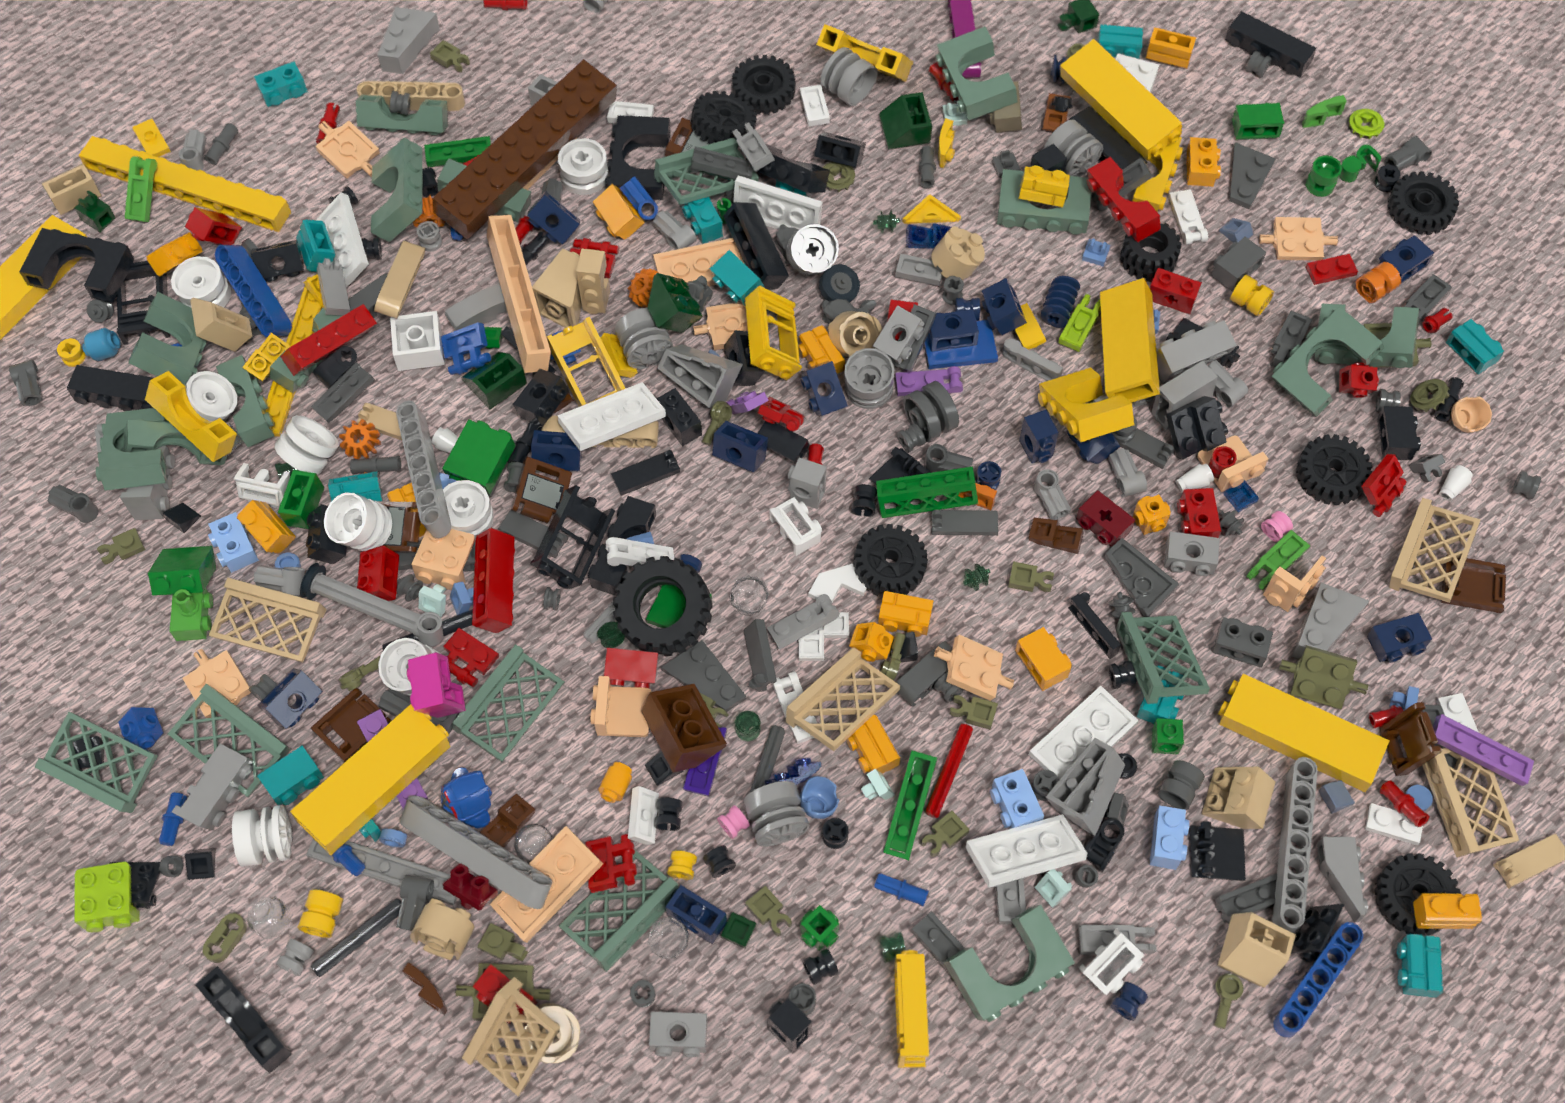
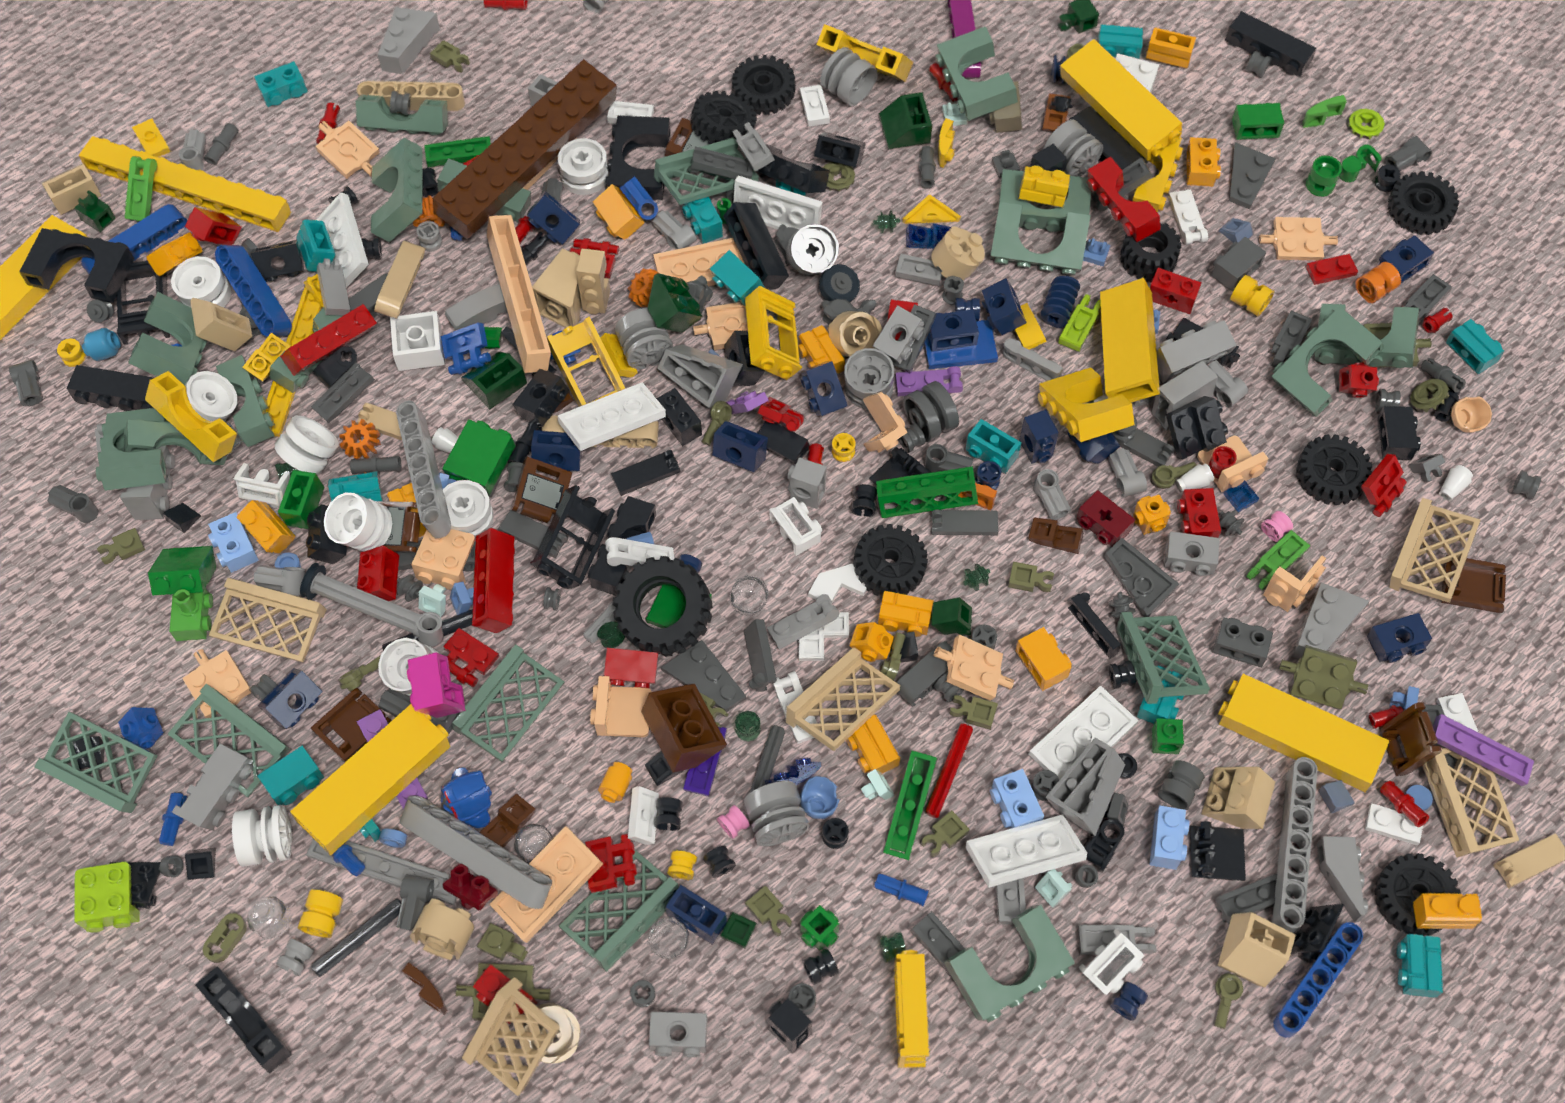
(147, 233): none -> blue beam
(840, 442): none -> yellow wheel
(888, 421): none -> light nougat bracket
(952, 616): none -> dark green brick
(985, 634): none -> dark grey wheel
(993, 445): none -> teal brick
(1066, 256): none -> sand green arch
(1165, 476): none -> olive plate
(1443, 373): none -> dark grey pin

